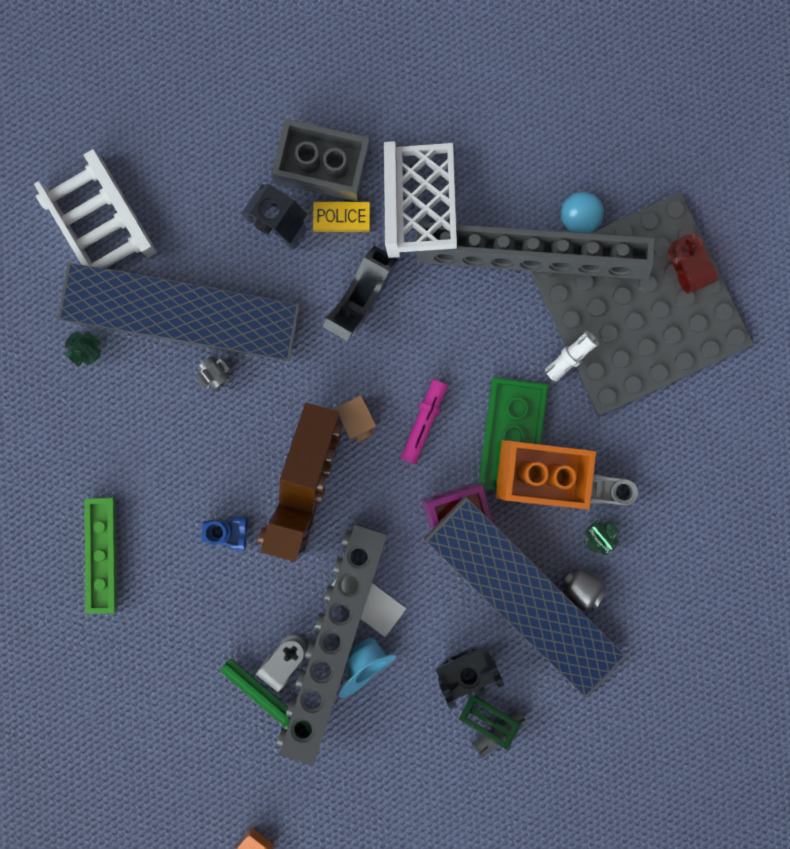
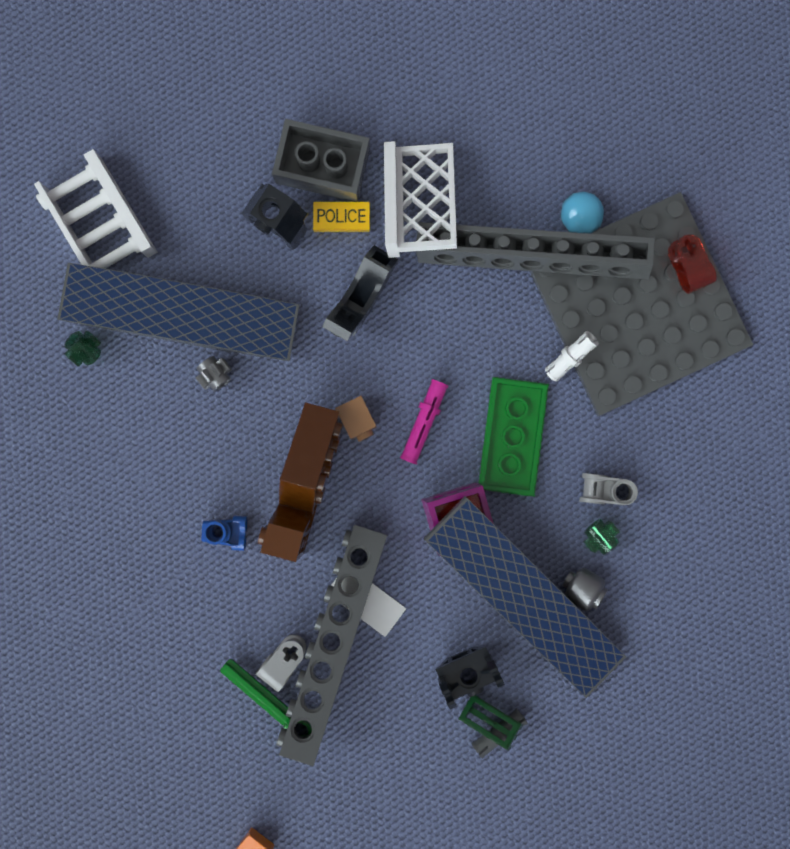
(100, 555): bright green plate -> none
(362, 664): medium azure piece -> none
(545, 475): orange brick -> none

